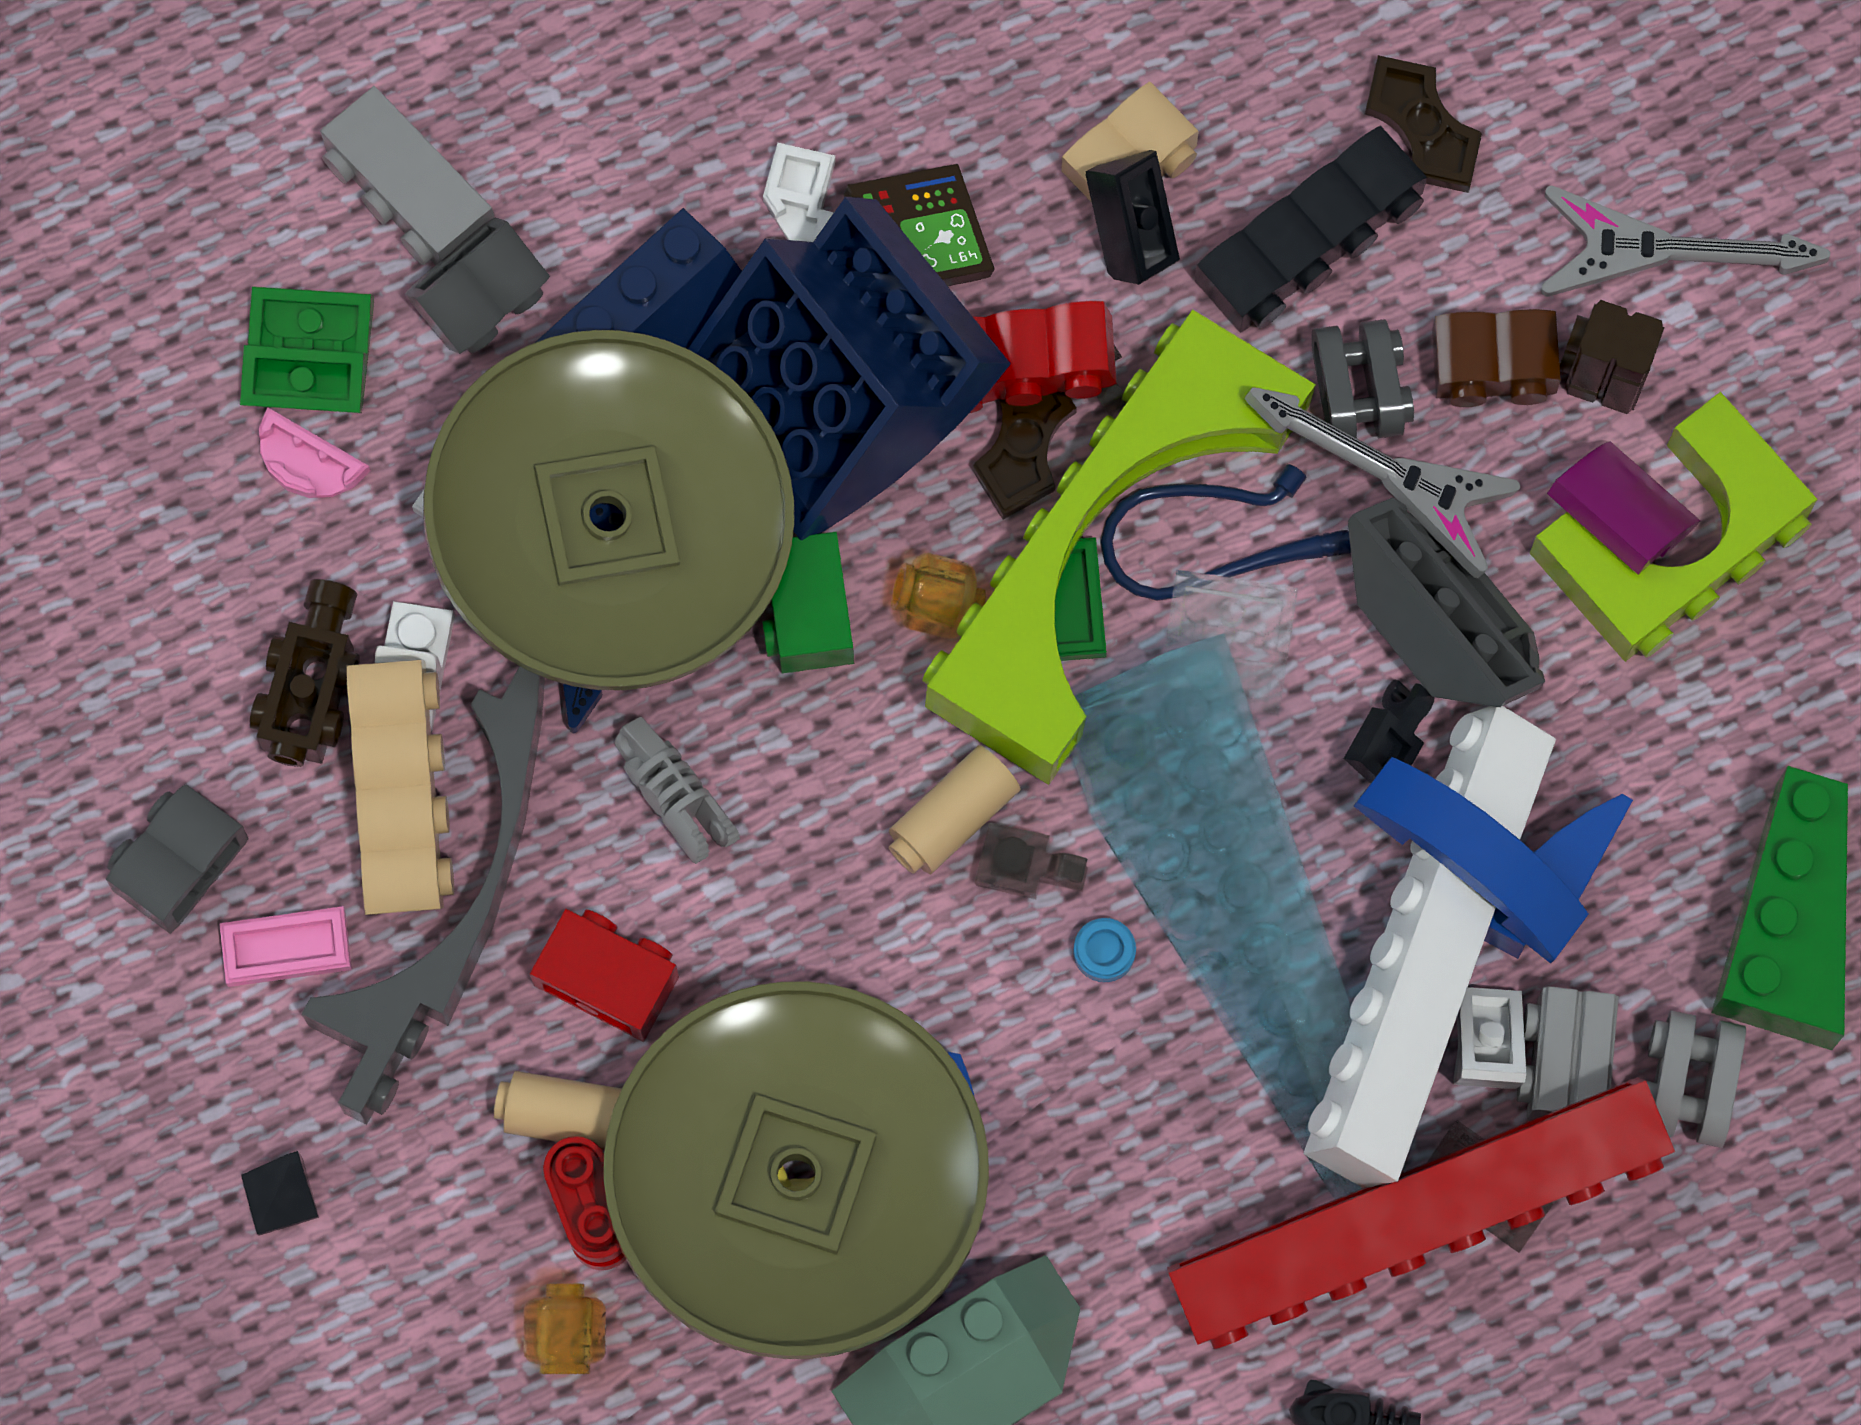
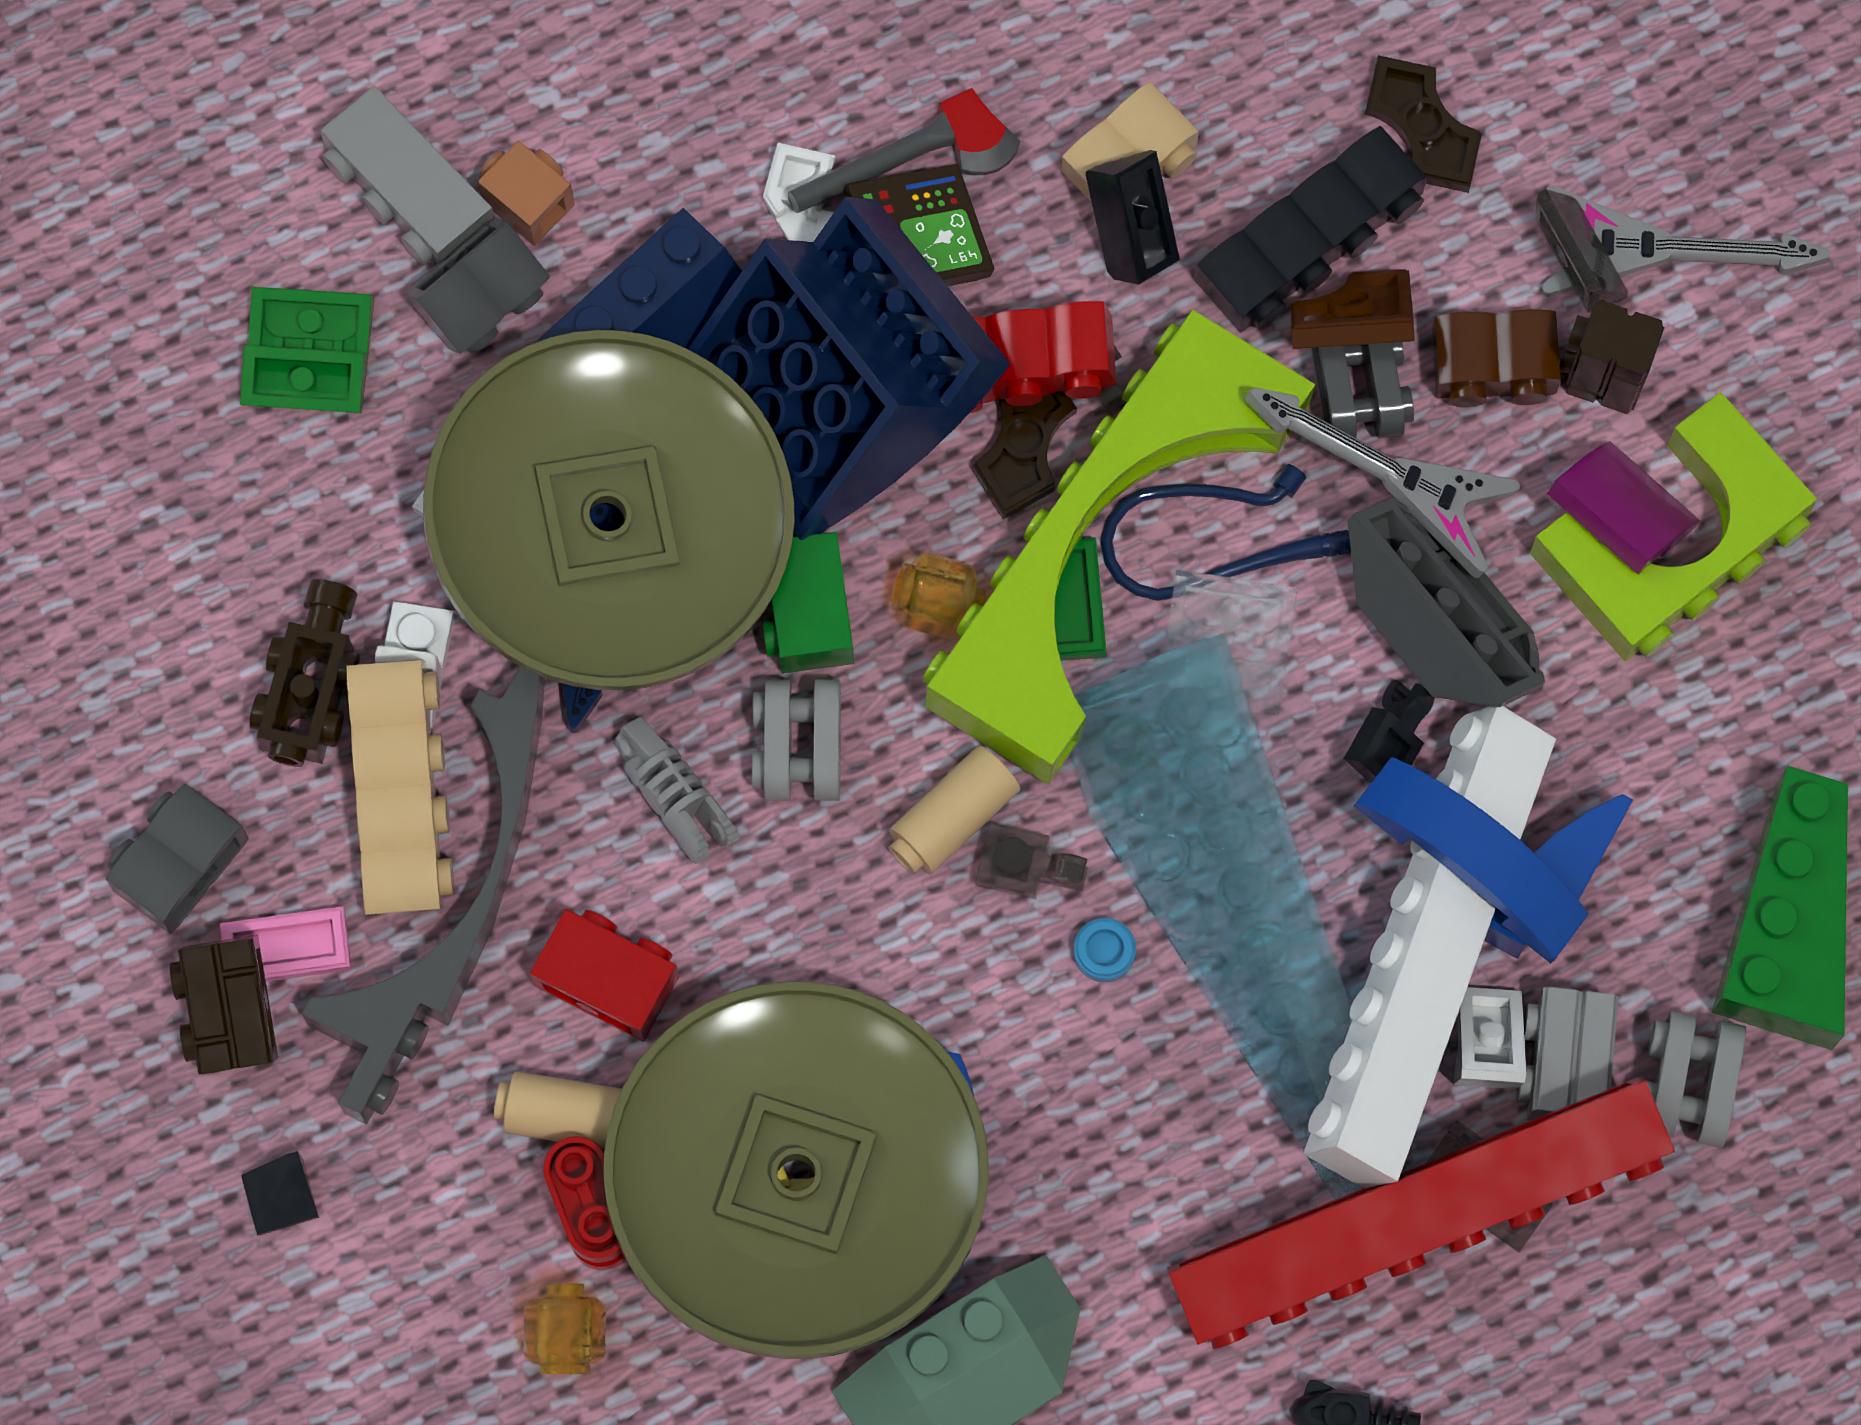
(225, 1005): none -> dark brown brick
(305, 461): bright pink tile -> none
(526, 190): none -> nougat brick
(774, 766): none -> light grey brick
(962, 121): none -> piece
(1365, 310): none -> reddish brown tile
(1578, 249): none -> clear smoke slope

